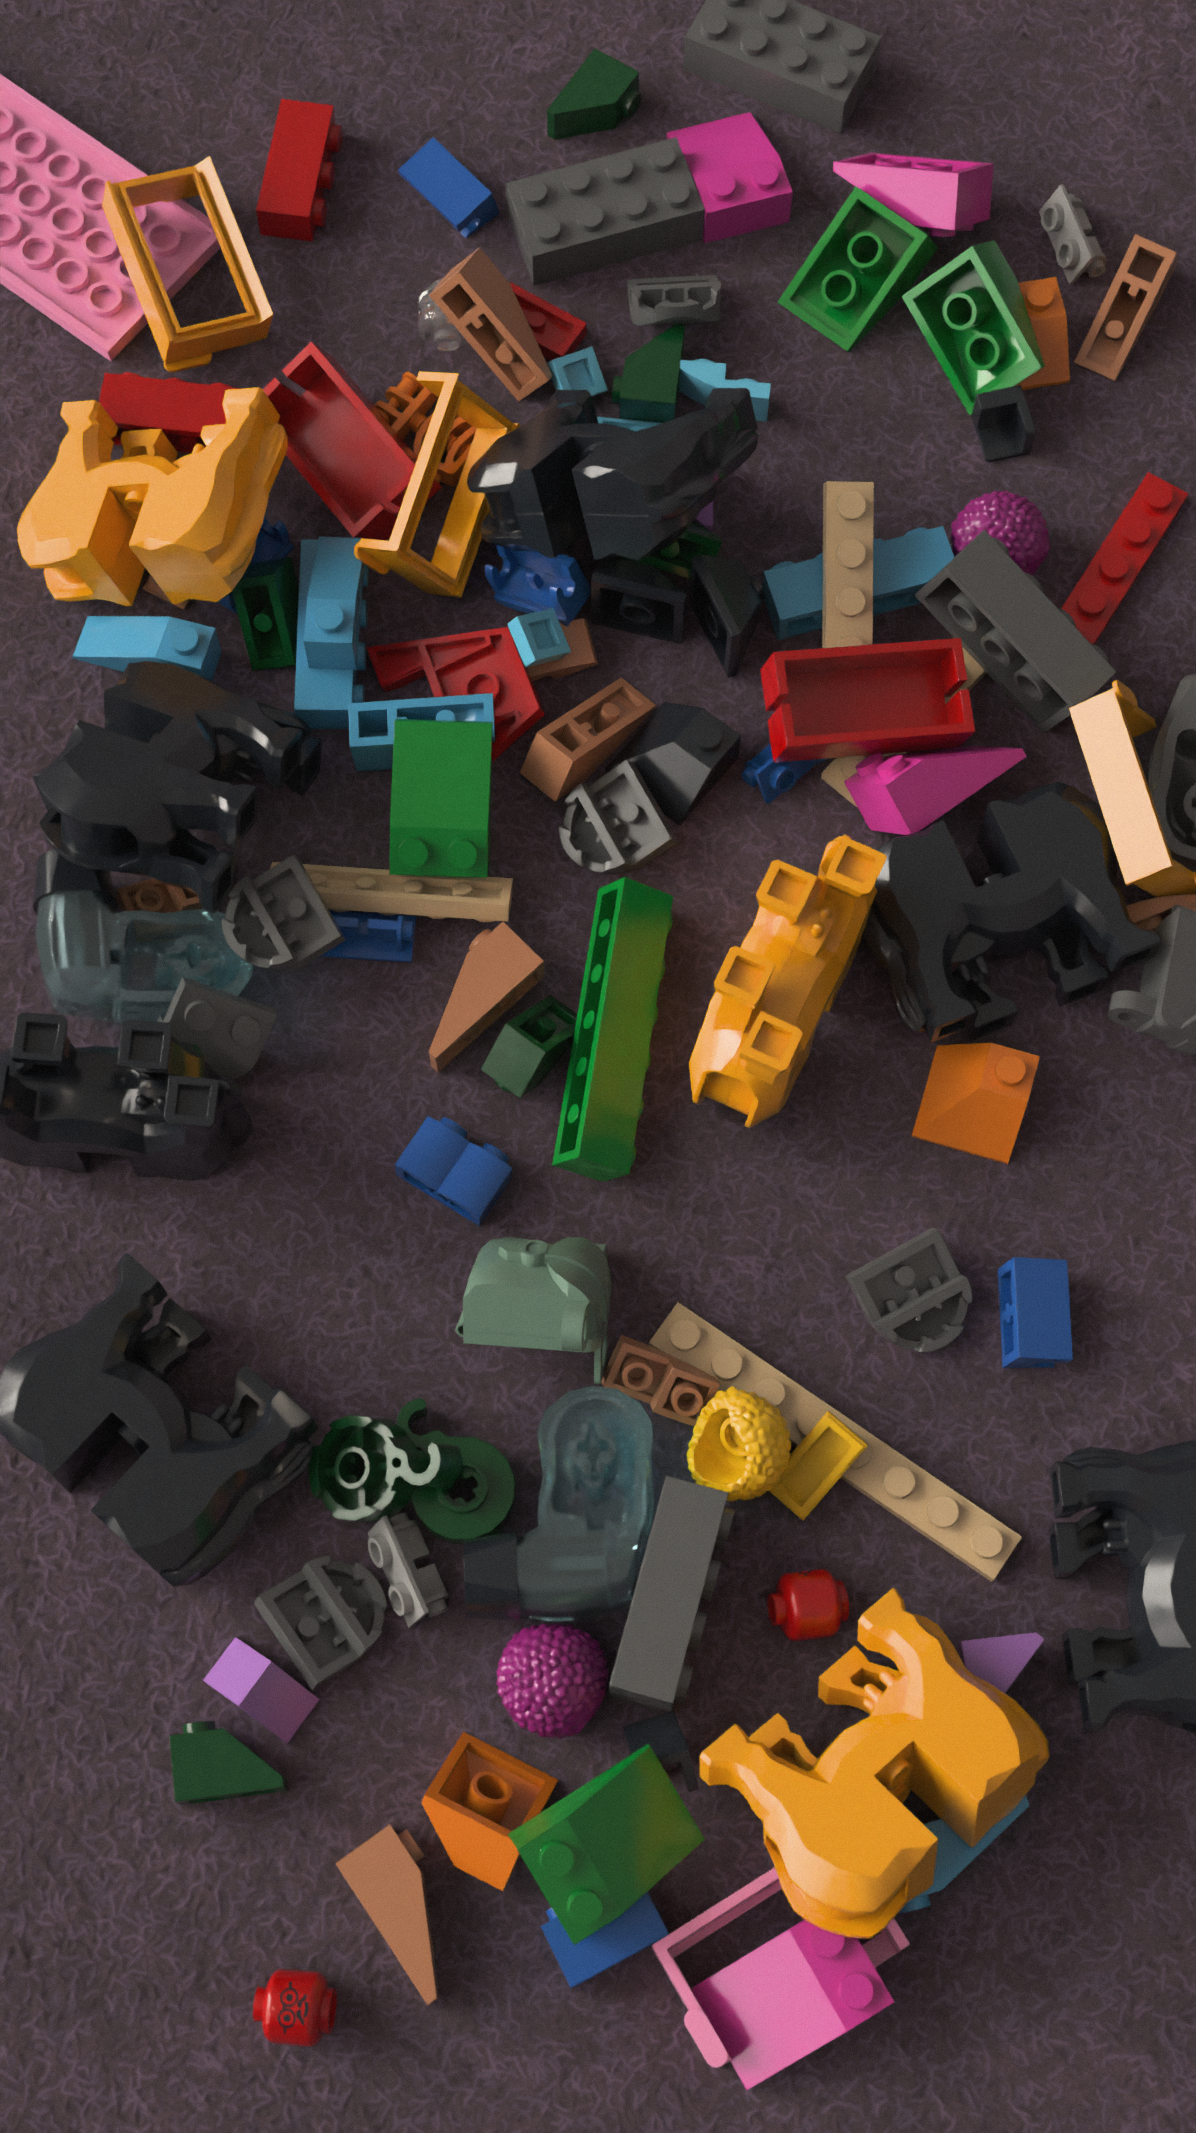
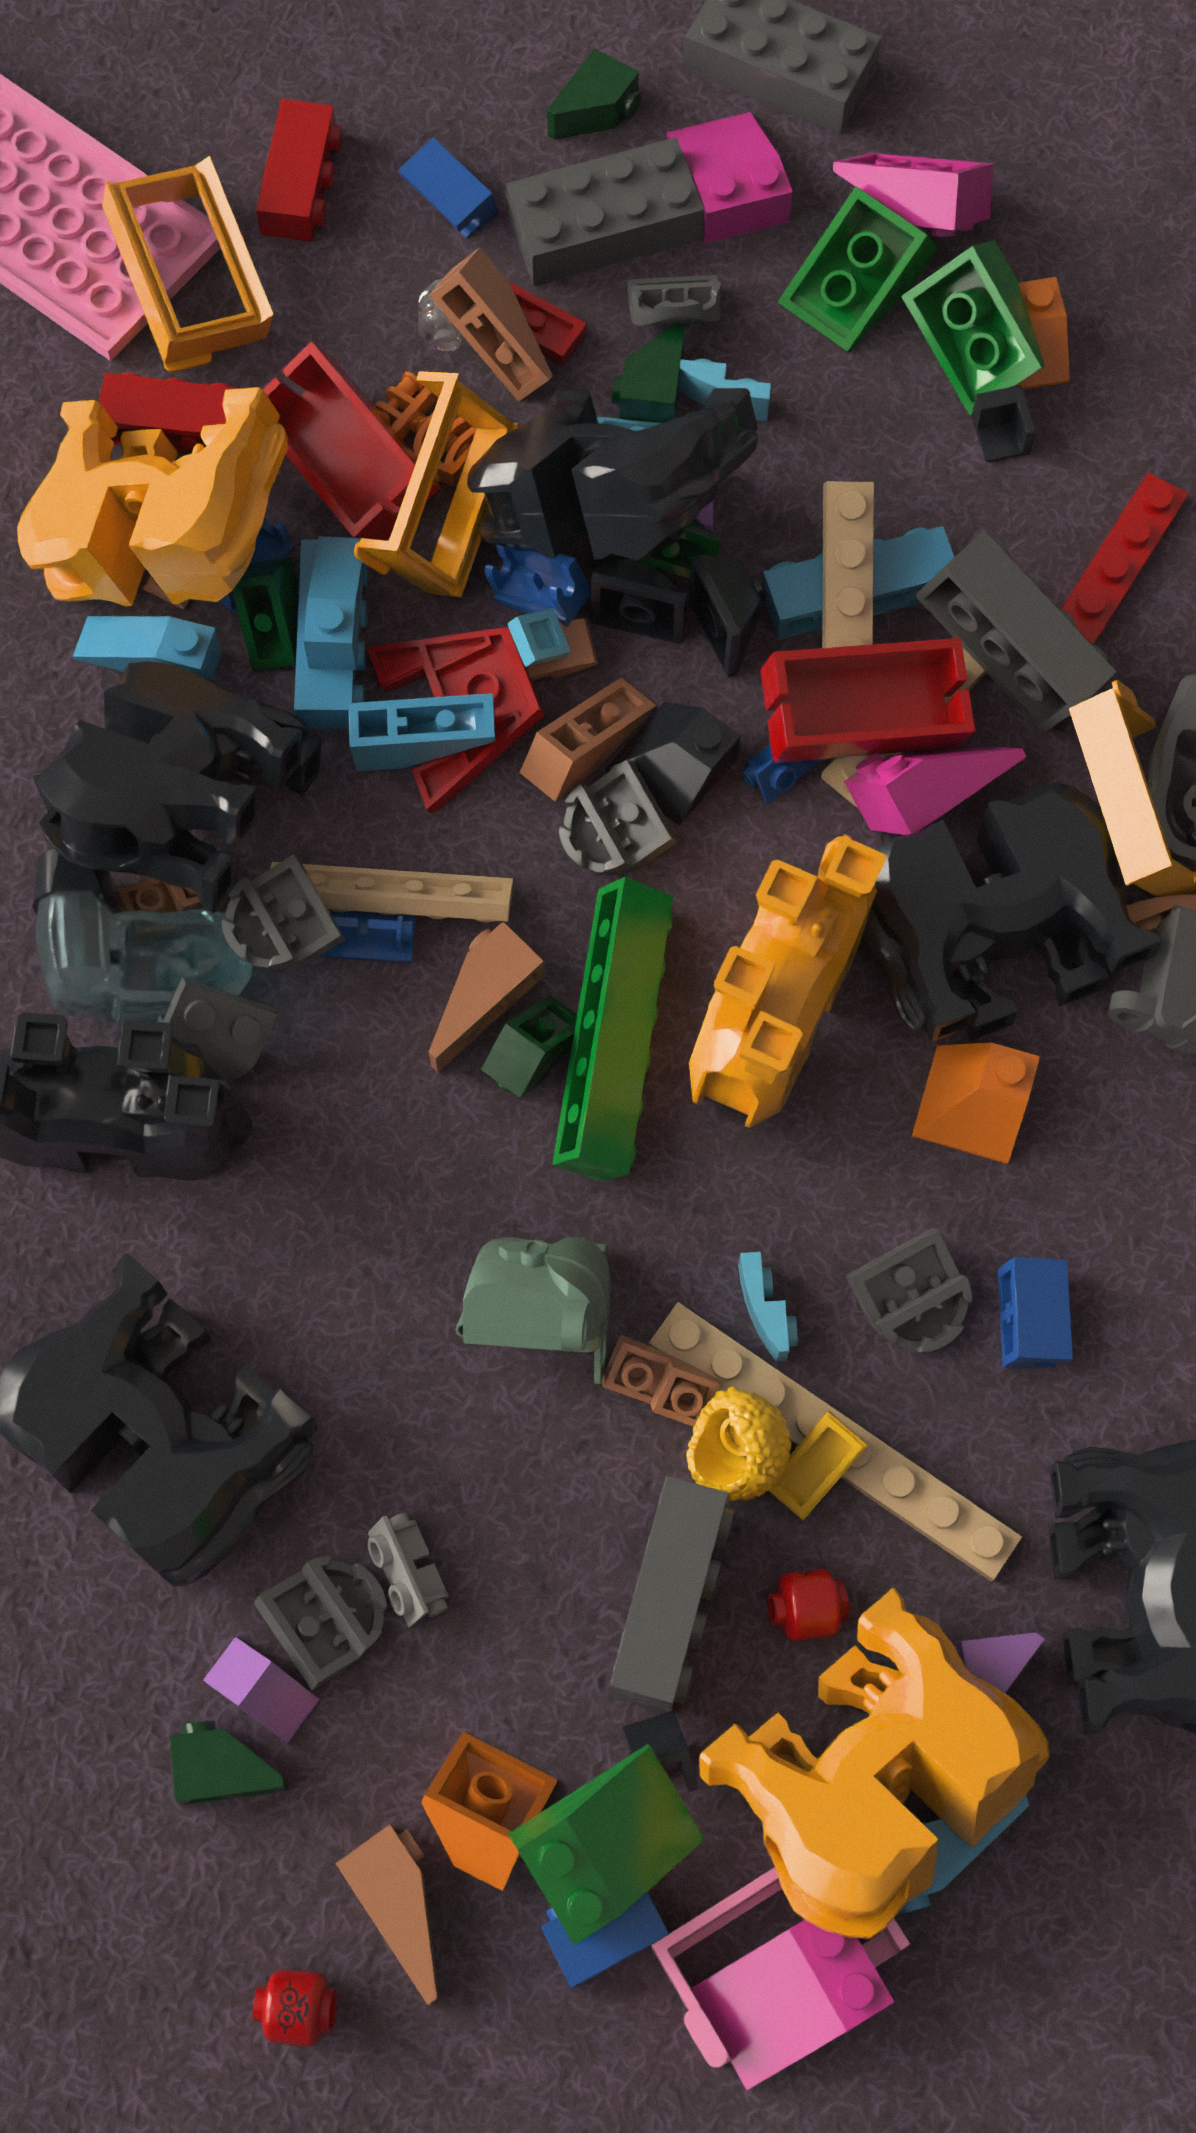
(390, 1472): dark green piece -> none
(441, 798): green slope -> none
(454, 1169): blue brick -> none
(483, 1465): dark green piece -> none
(552, 1679): magenta hair -> none
(578, 372): medium azure plate -> none
(590, 1518): clear light blue piece -> none
(769, 1317): none -> medium azure slope
(1008, 519): magenta hair -> none
(1067, 226): light grey hinge -> none
(1127, 307): nougat slope -> none

